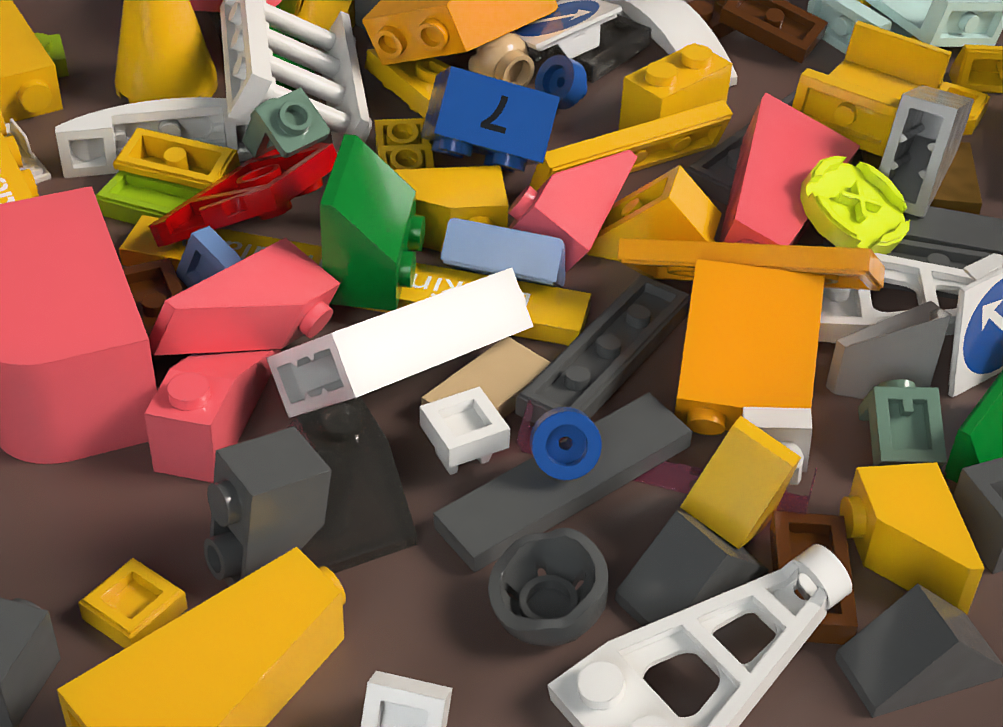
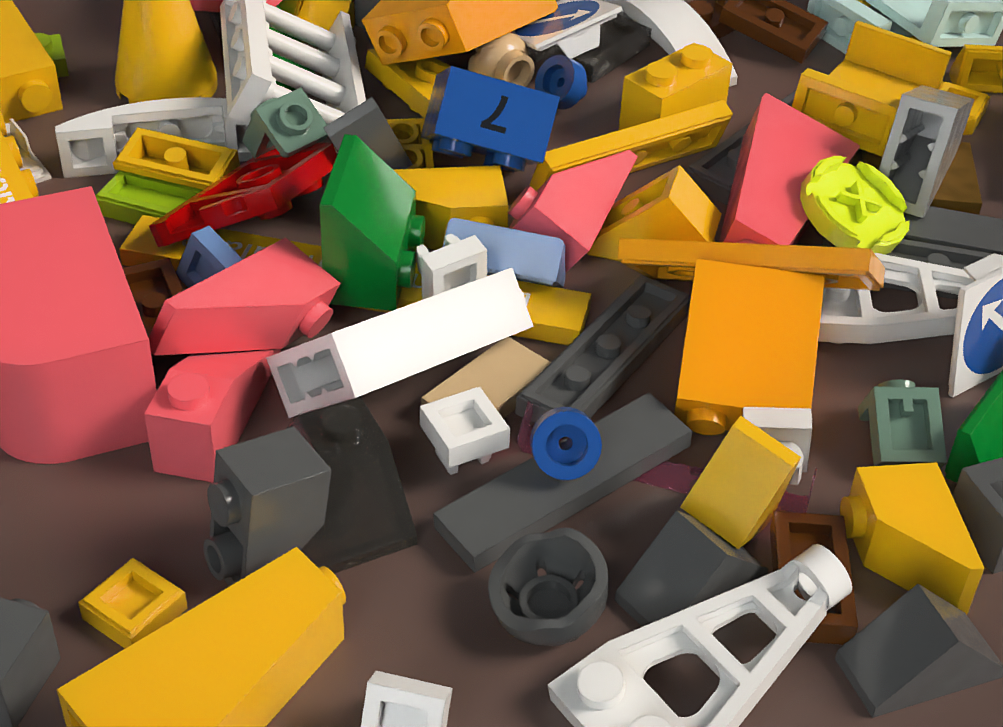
(373, 129): none -> dark grey slope
(451, 265): none -> white tile
(889, 350): light grey slope -> none

